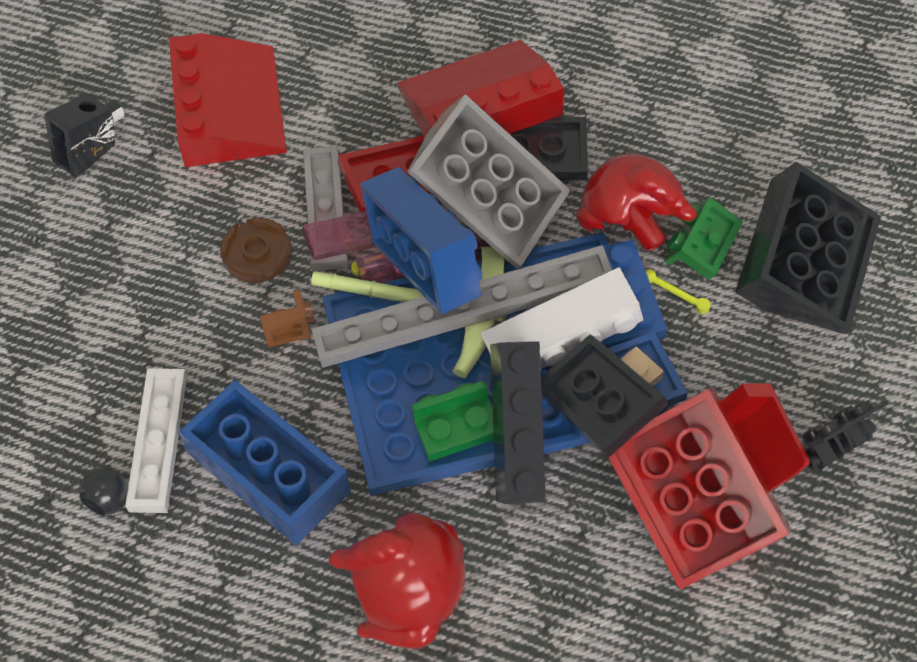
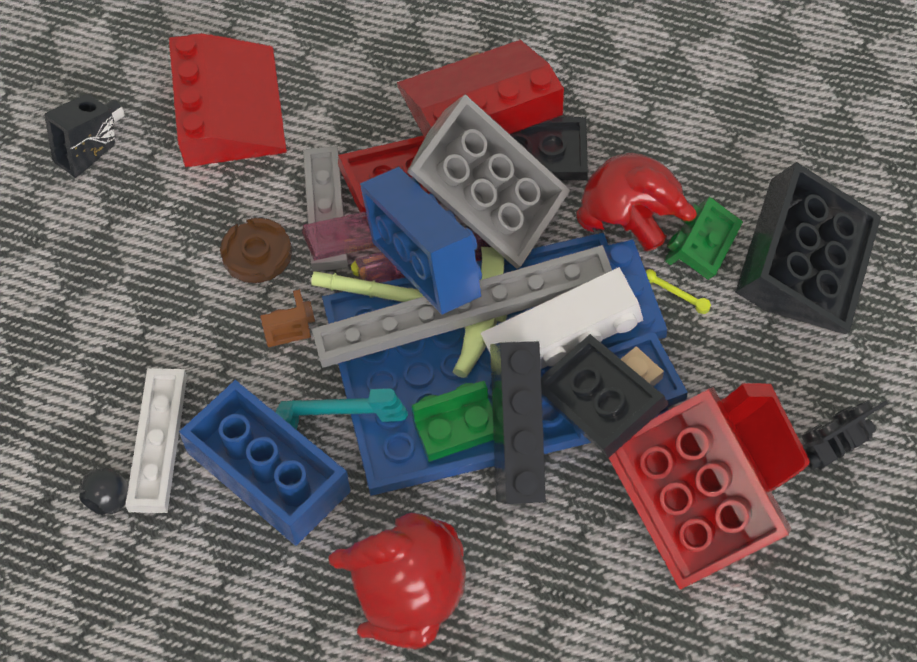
(380, 401): none -> teal hinge

